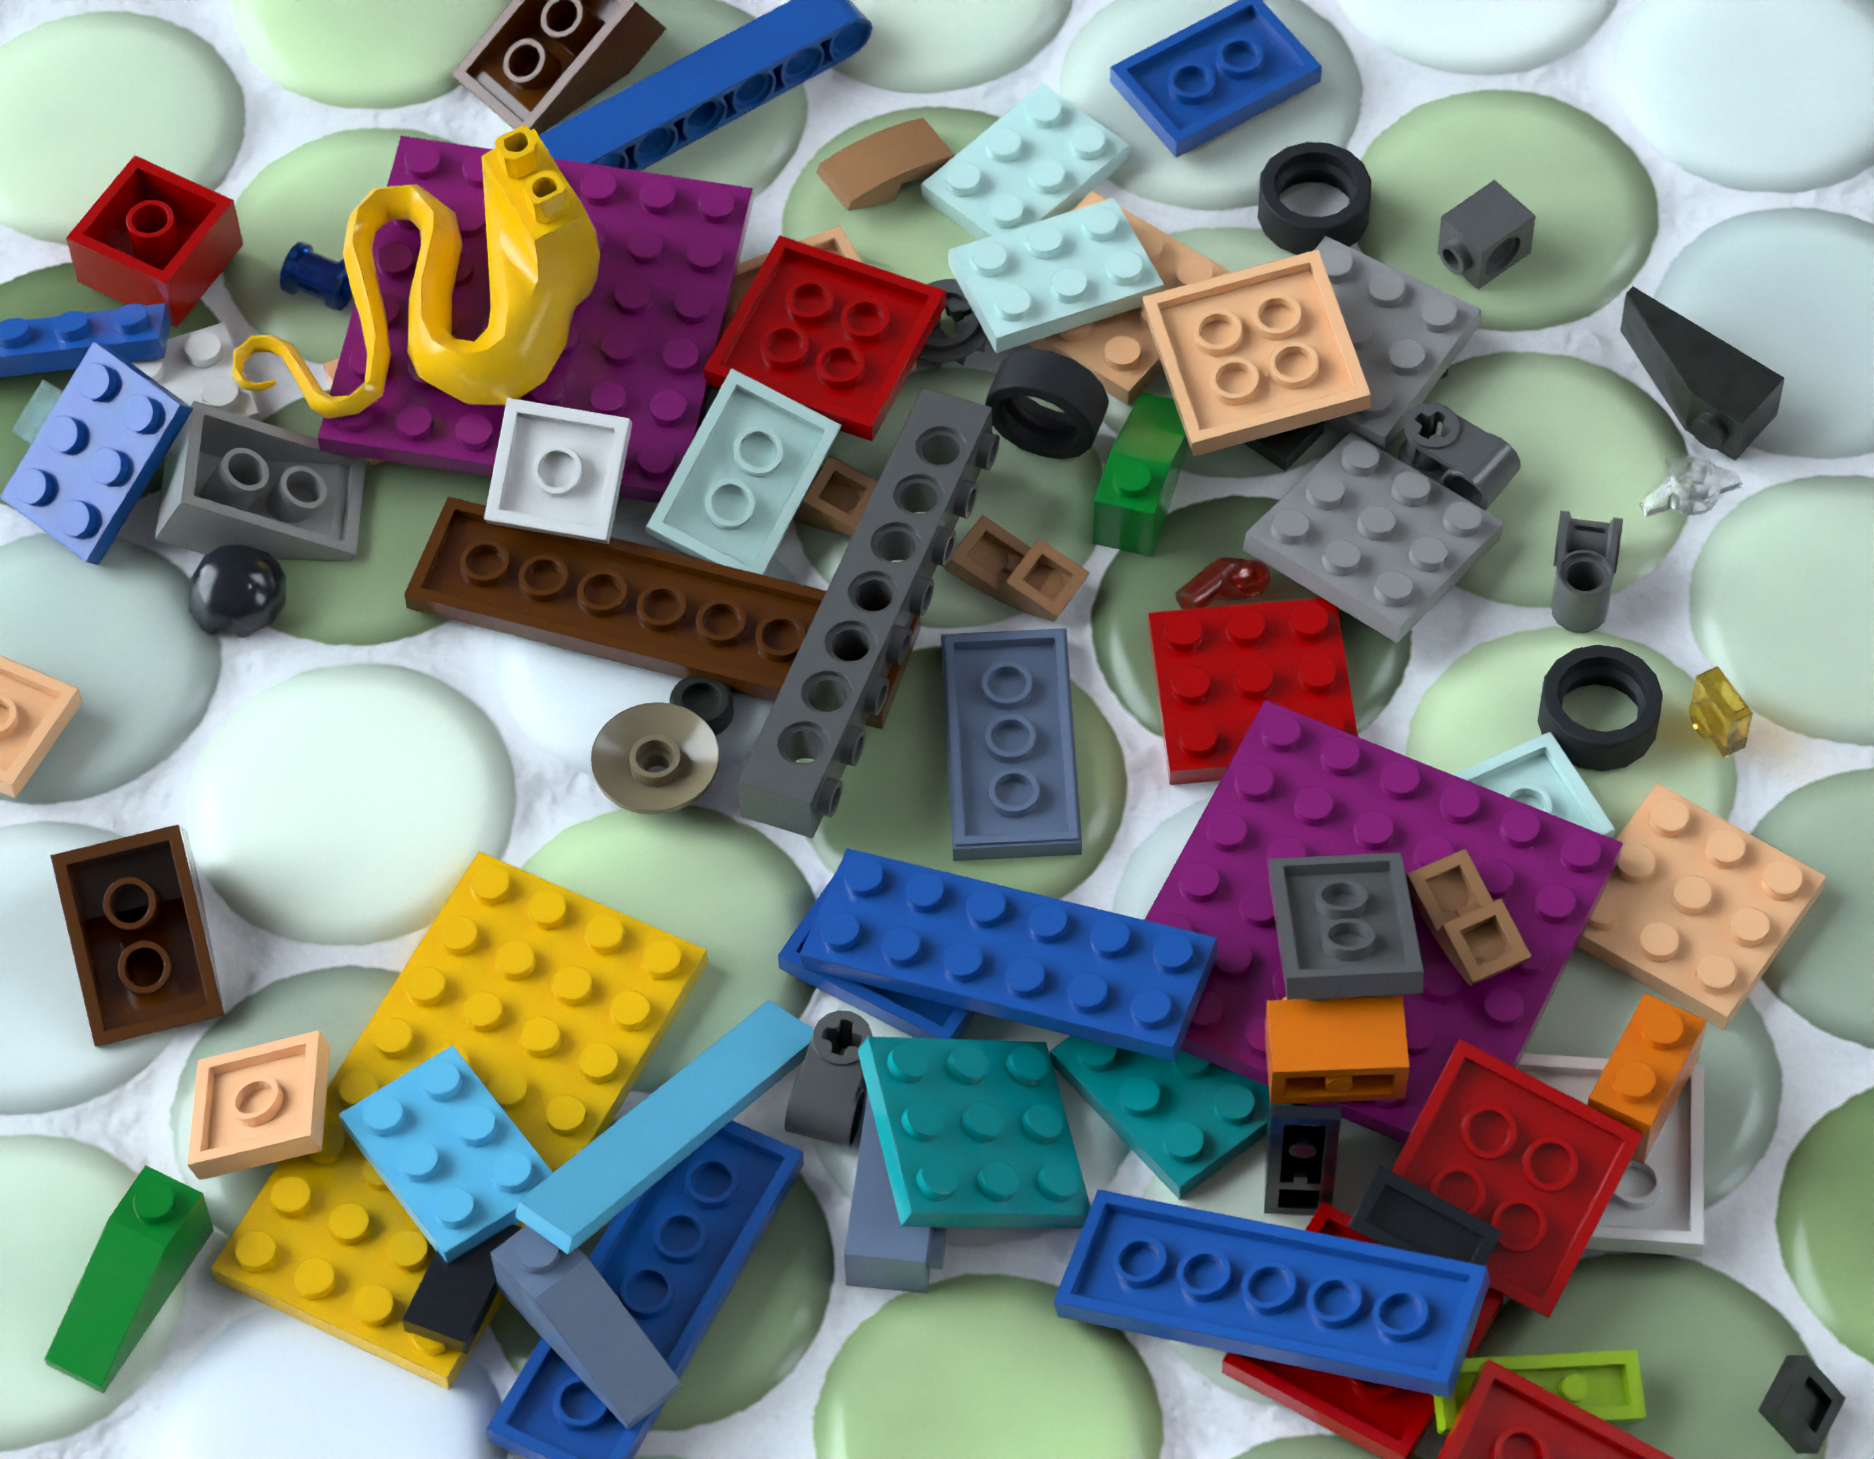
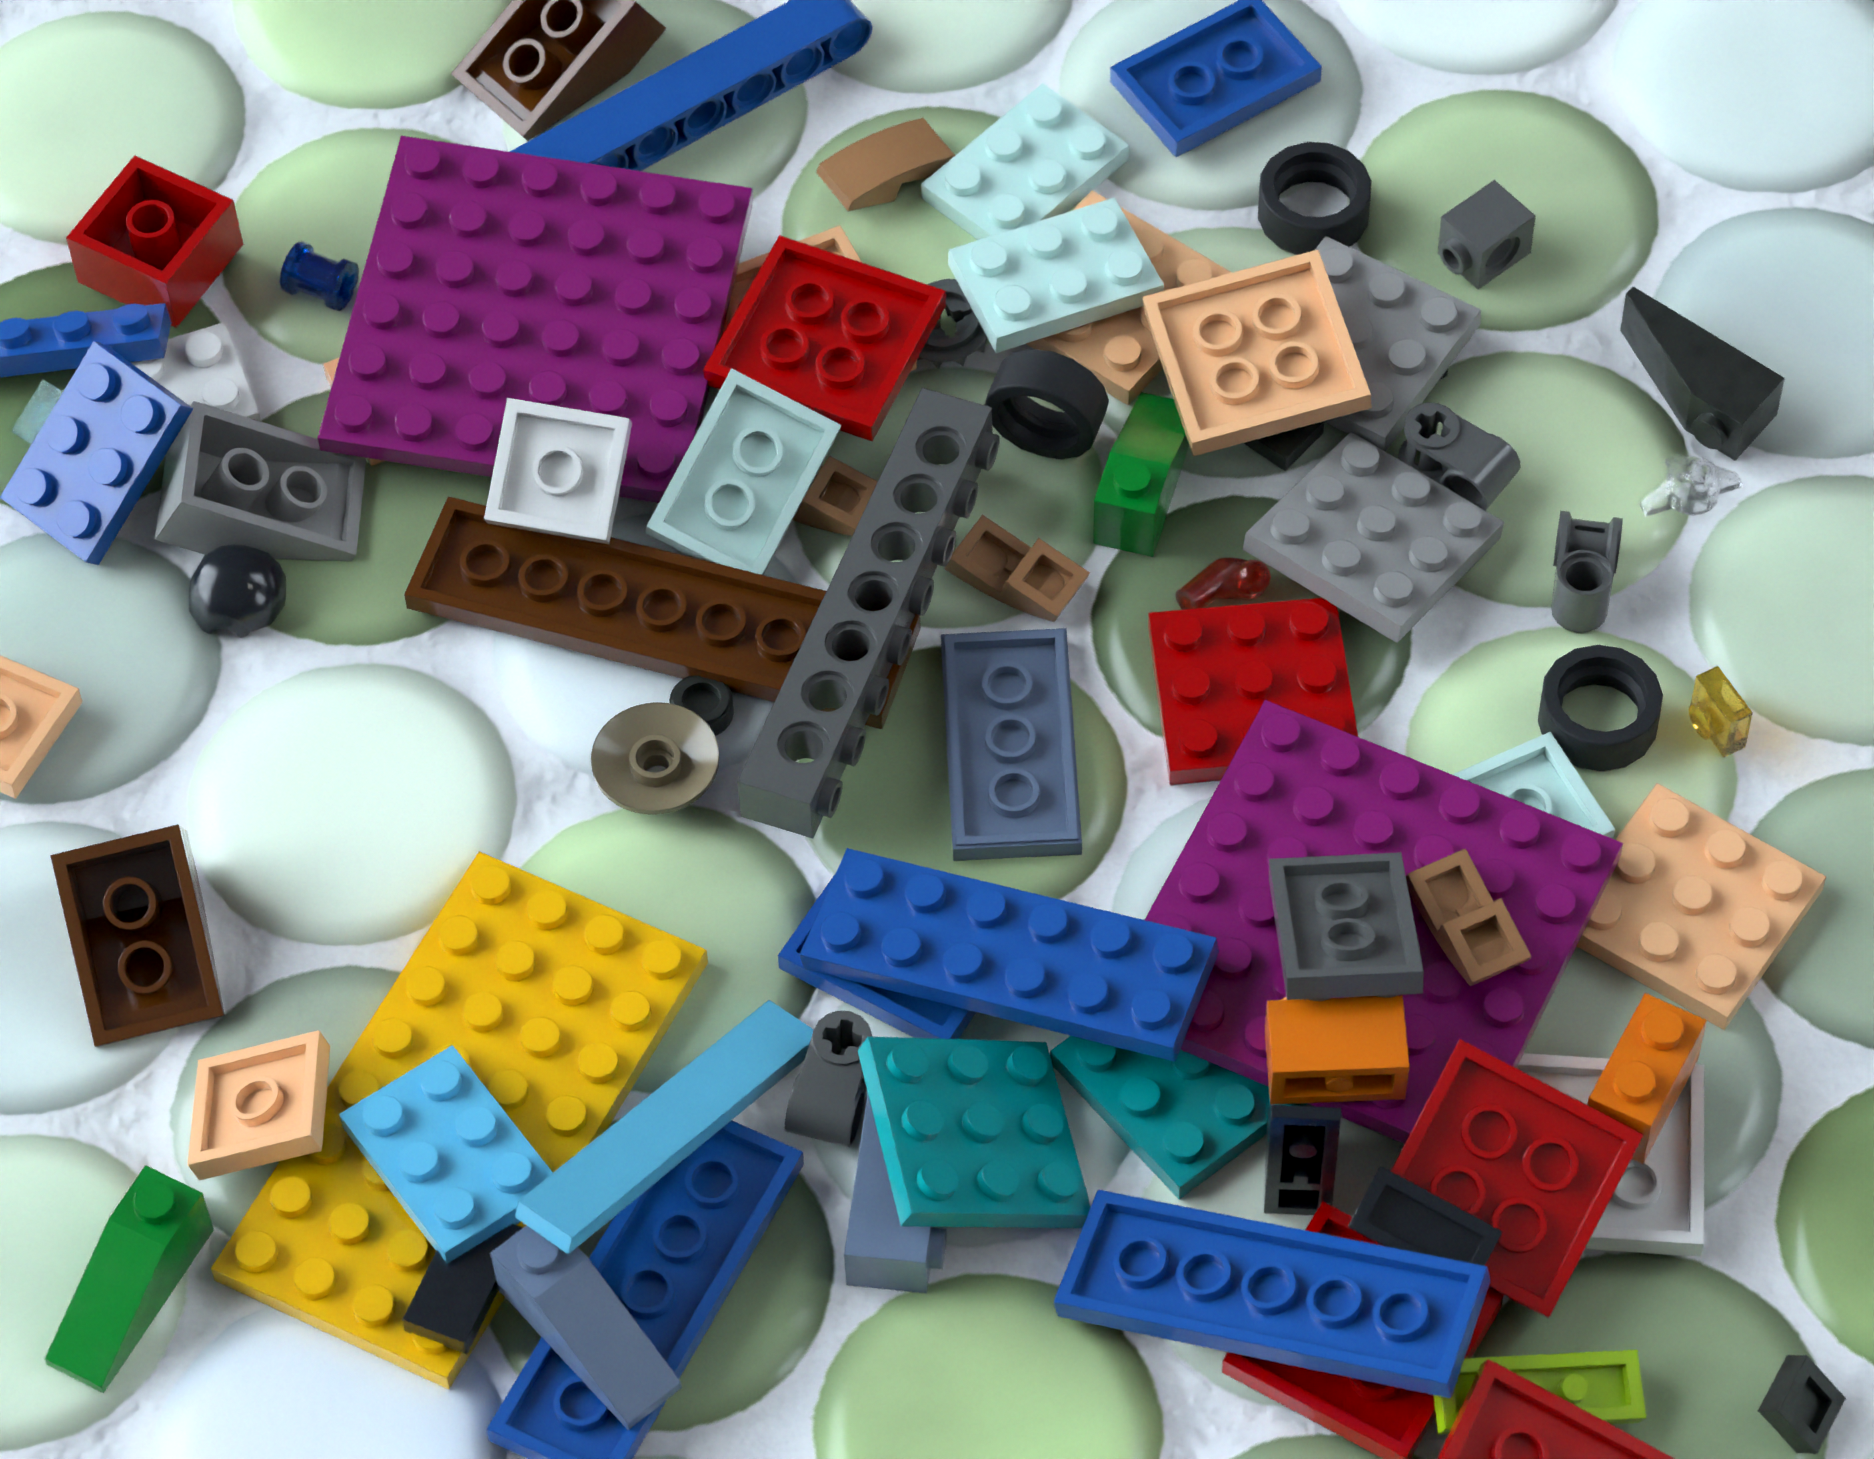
(539, 271): yellow hips -> none

